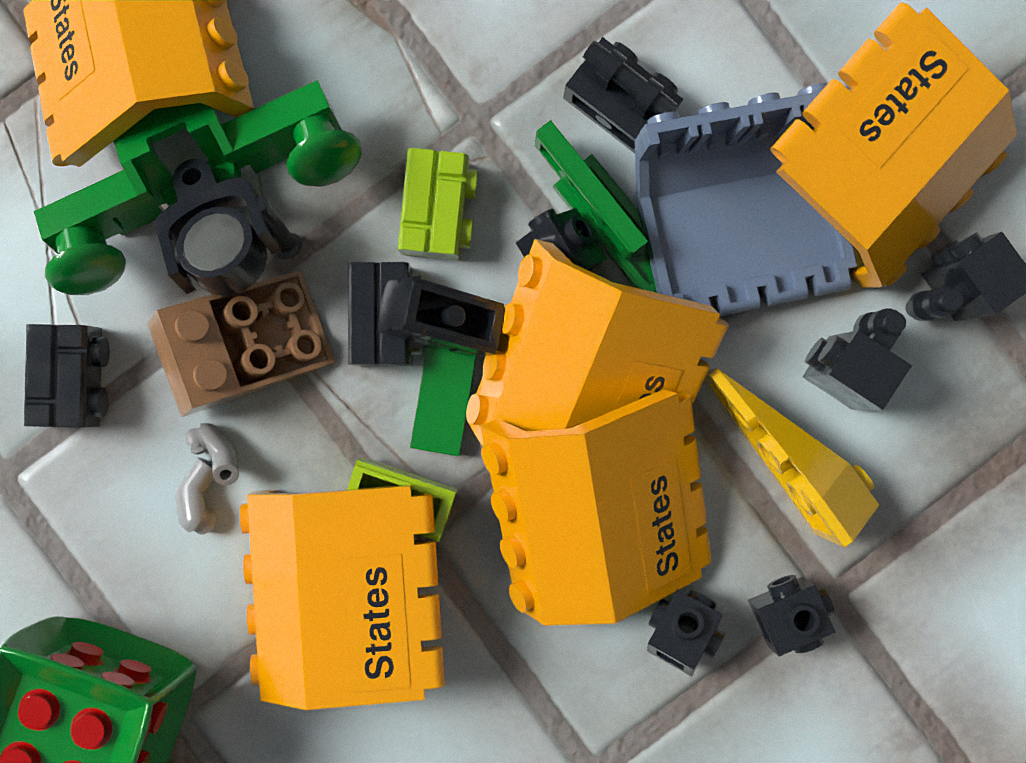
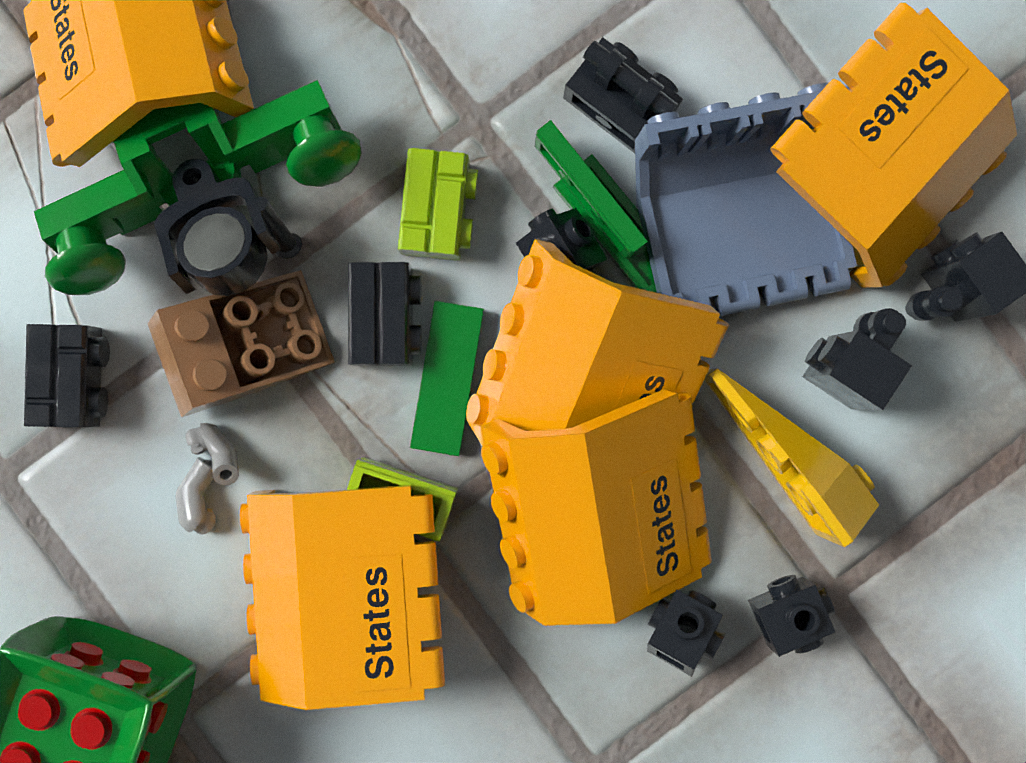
(441, 317): black brick -> none

